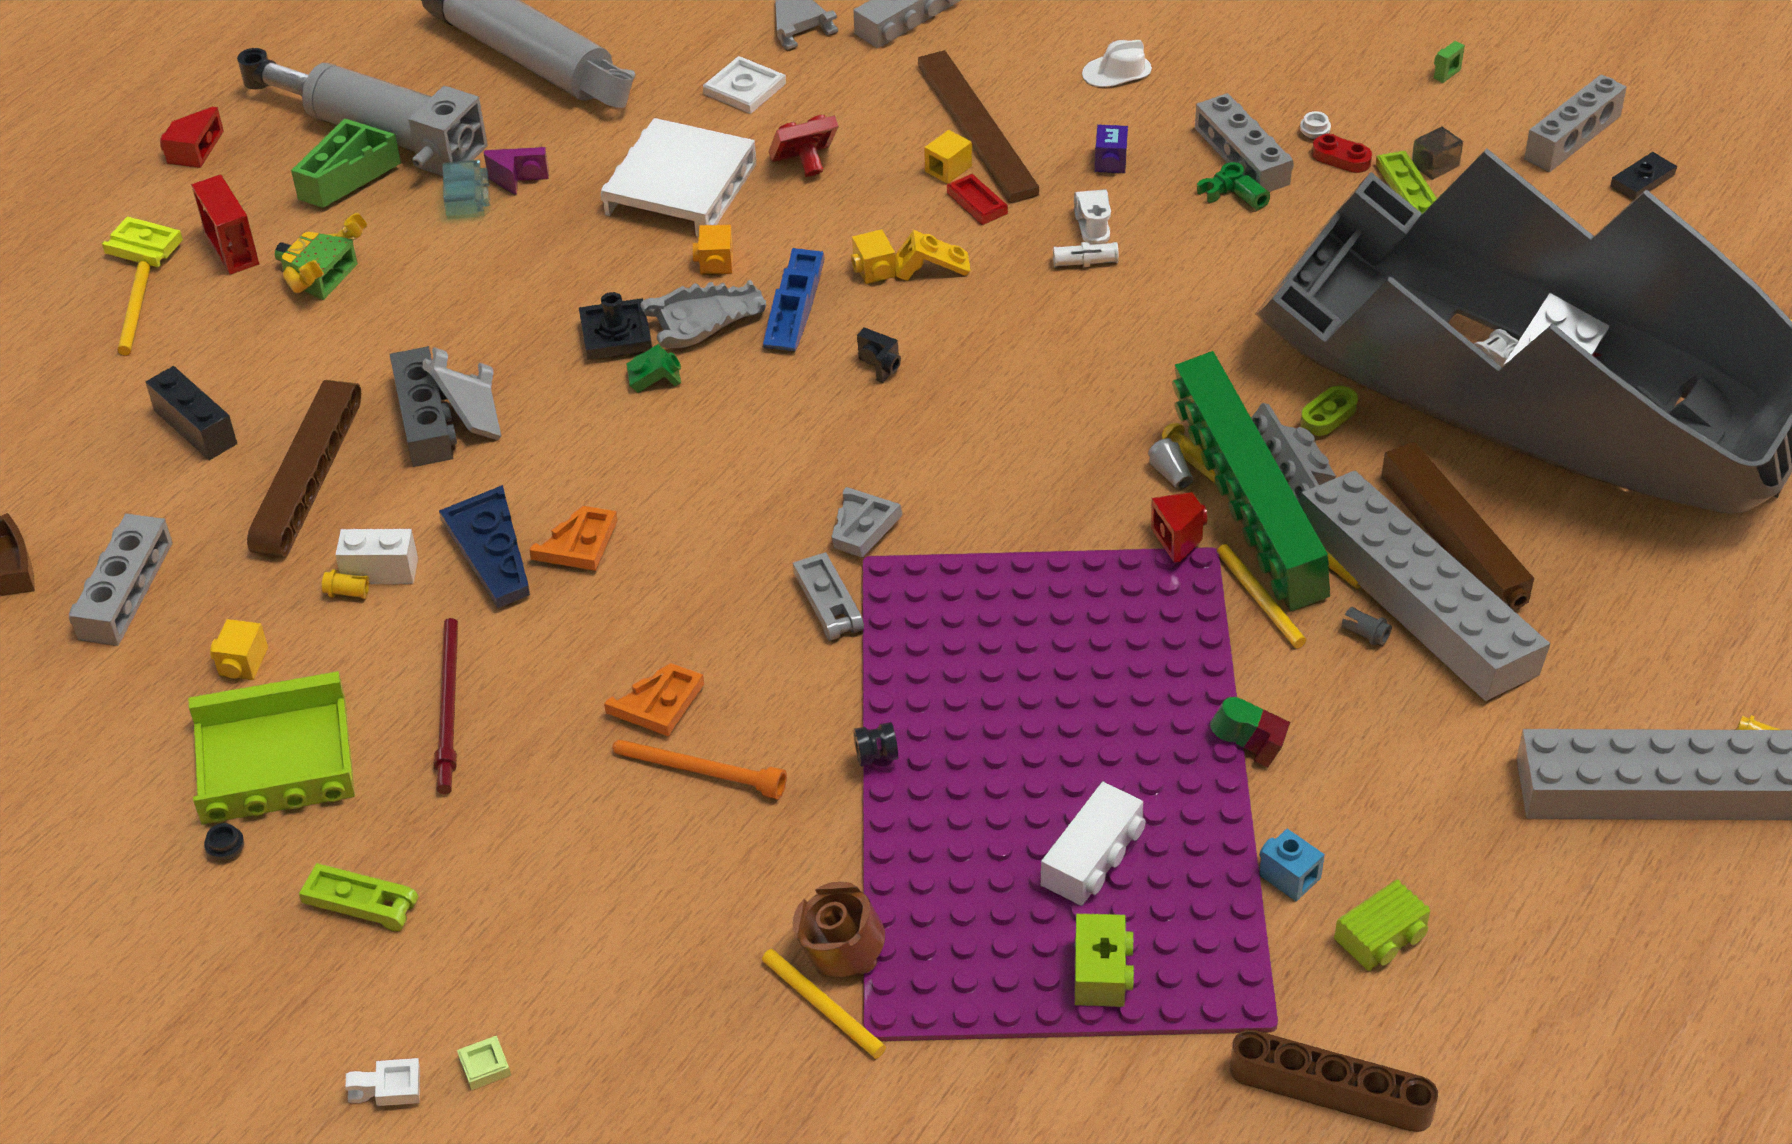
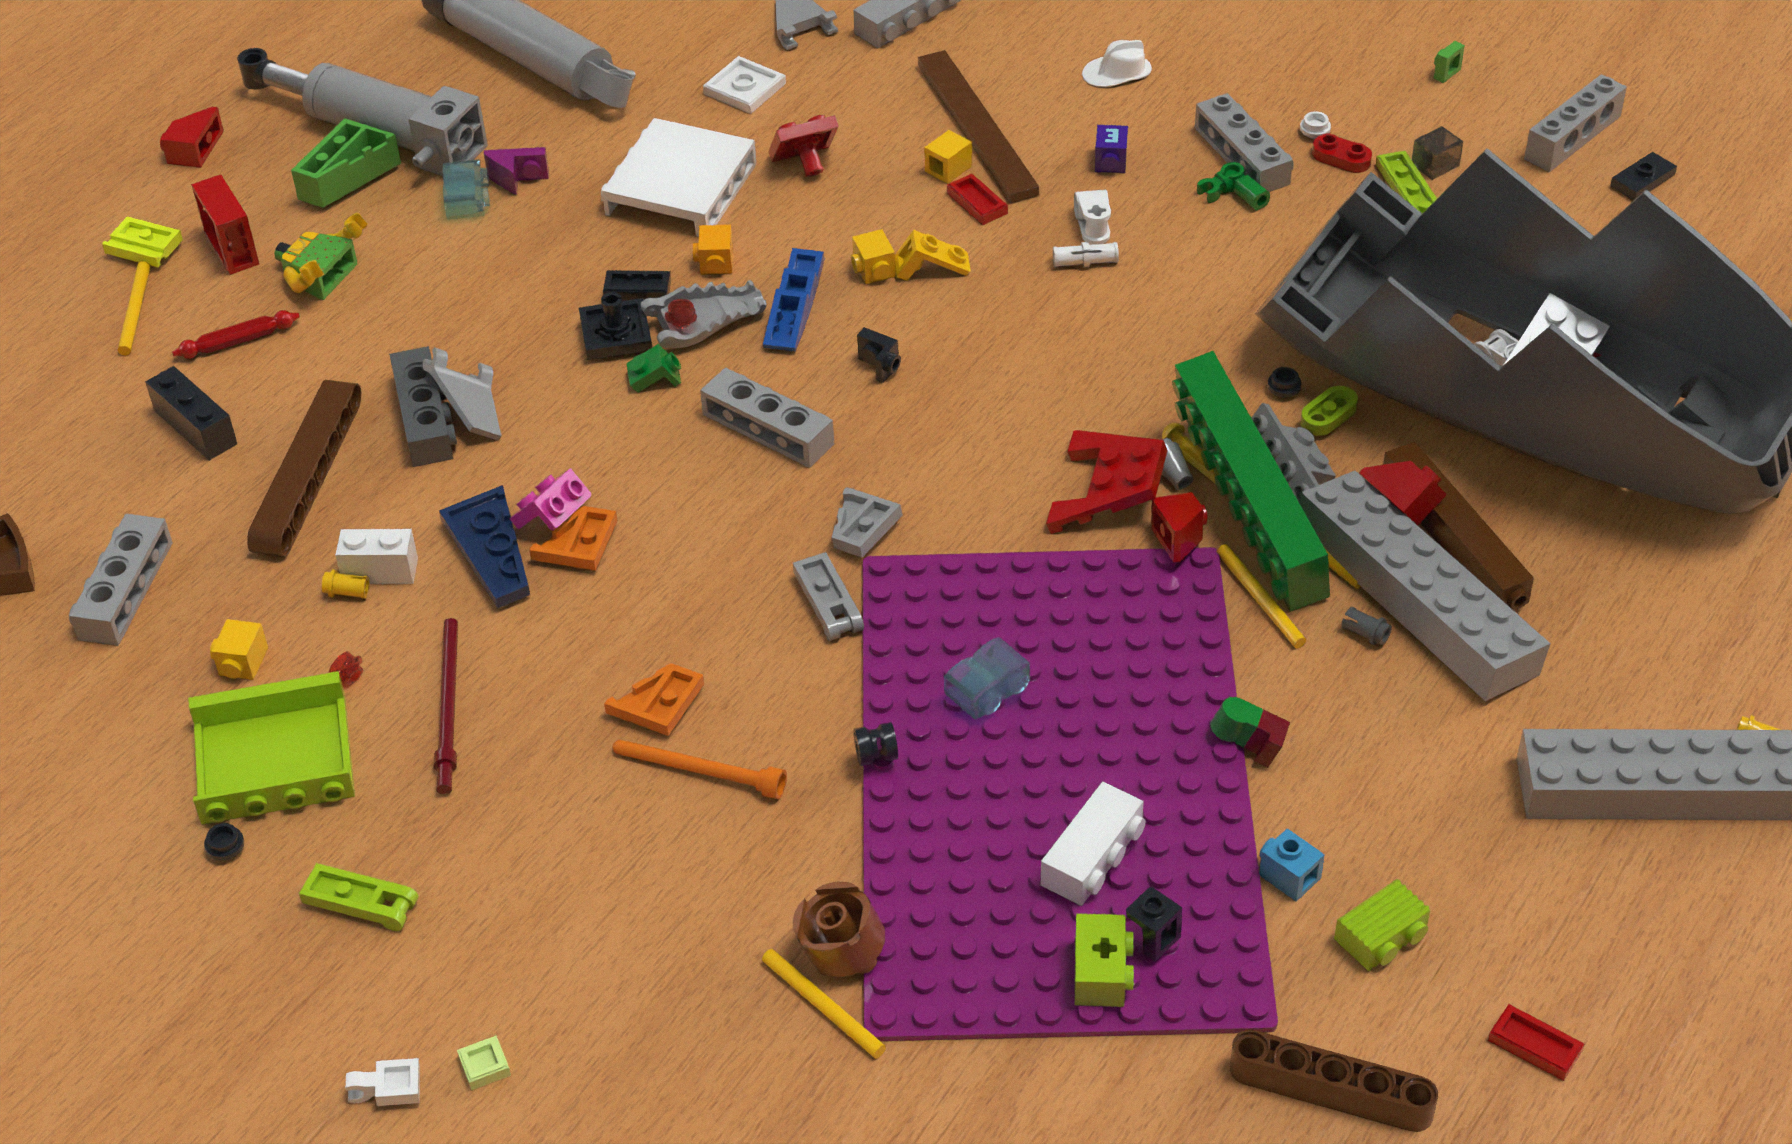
(235, 334): none -> red wheel
(348, 667): none -> clear red plate
(553, 502): none -> dark pink bracket
(637, 283): none -> black plate
(681, 313): none -> clear red plate
(767, 417): none -> light grey brick
(987, 678): none -> clear light blue brick
(1123, 476): none -> red wing
(1159, 921): none -> black bracket
(1284, 382): none -> black plate
(1407, 487): none -> red slope
(1536, 1042): none -> red tile

